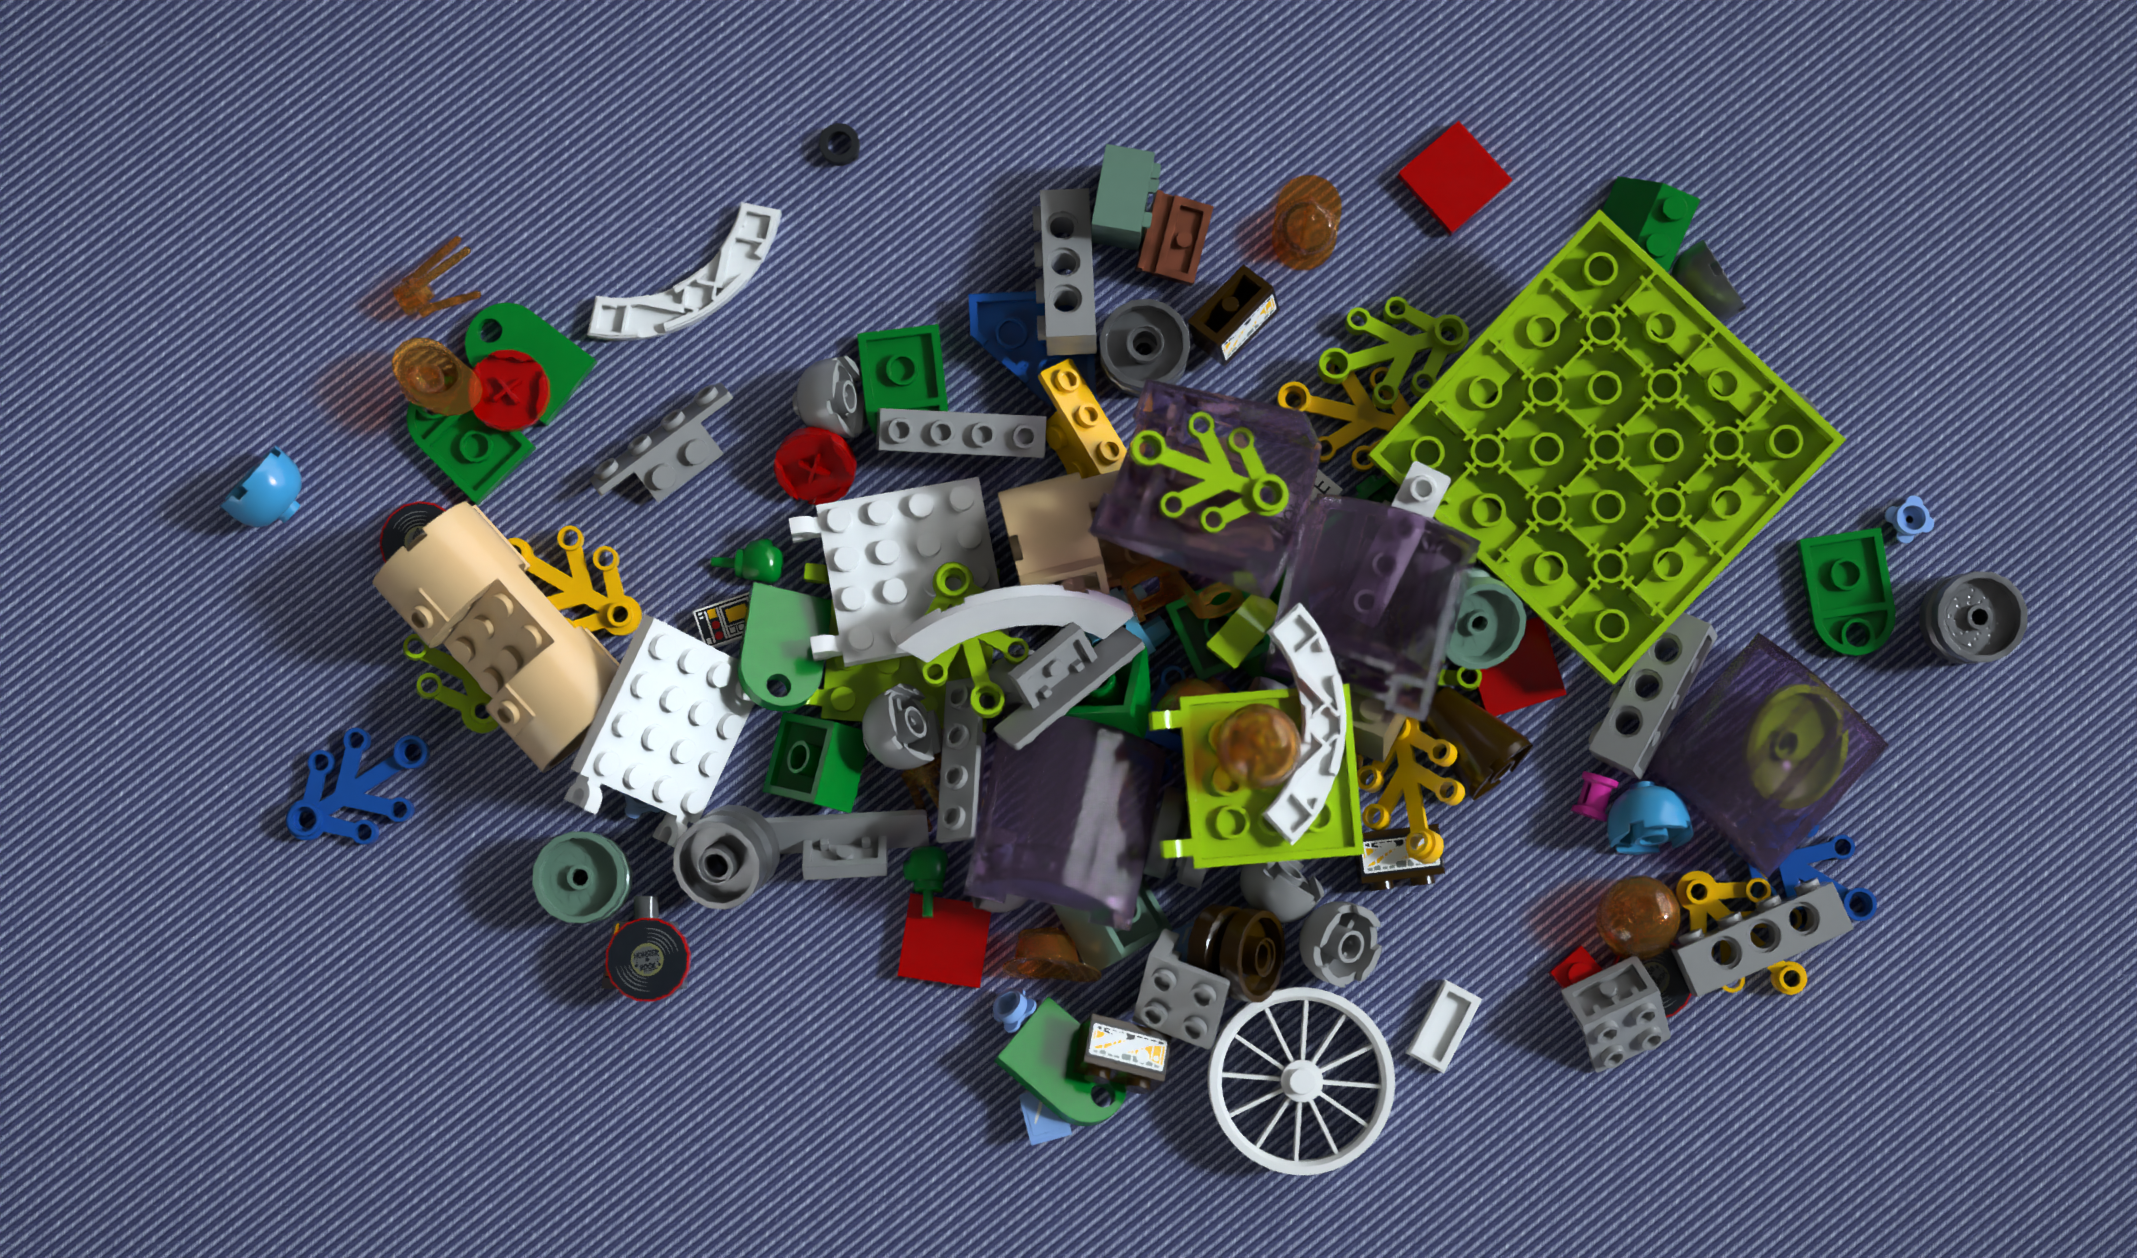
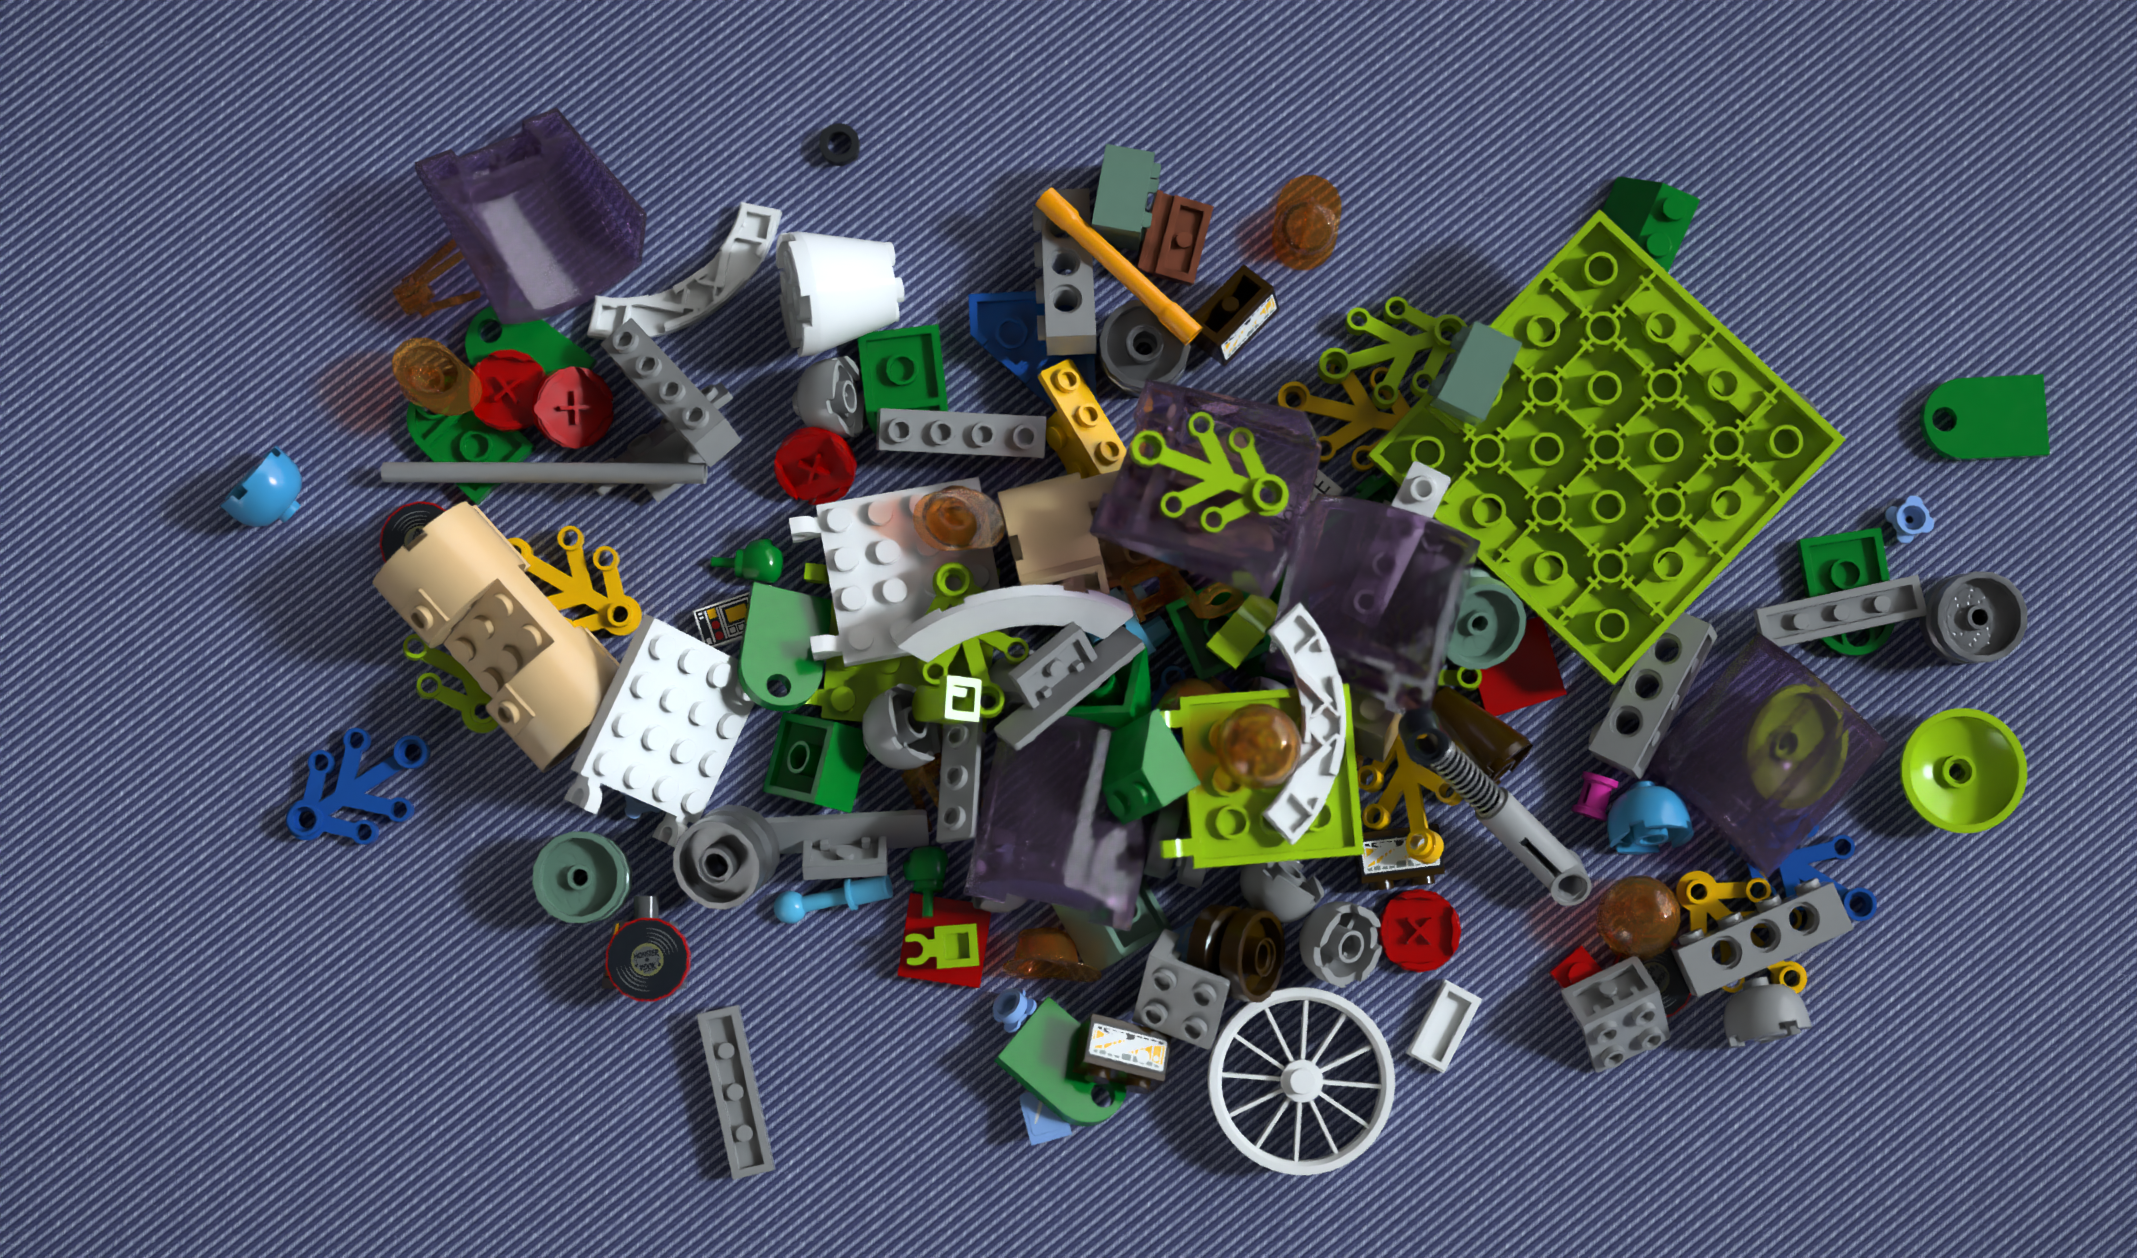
(537, 218): none -> clear purple windscreen
(544, 472): none -> light grey piece
(572, 407): none -> red tile
(671, 392): none -> light grey brick
(736, 1092): none -> light grey plate
(792, 906): none -> medium azure pin
(835, 289): none -> white cone
(950, 704): none -> lime leg
(952, 946): none -> lime plate
(958, 519): none -> clear orange piece
(1069, 220): none -> light orange piece
(1145, 768): none -> green slope
(1419, 930): none -> red tile
(1454, 178): red tile -> none
(1474, 373): none -> sand green container
(1496, 808): none -> piece
(1707, 282): flat silver cylinder -> none
(1764, 1013): none -> light grey cylinder
(1842, 612): none -> light grey plate
(1989, 418): none -> green tile
(1989, 763): none -> lime dish

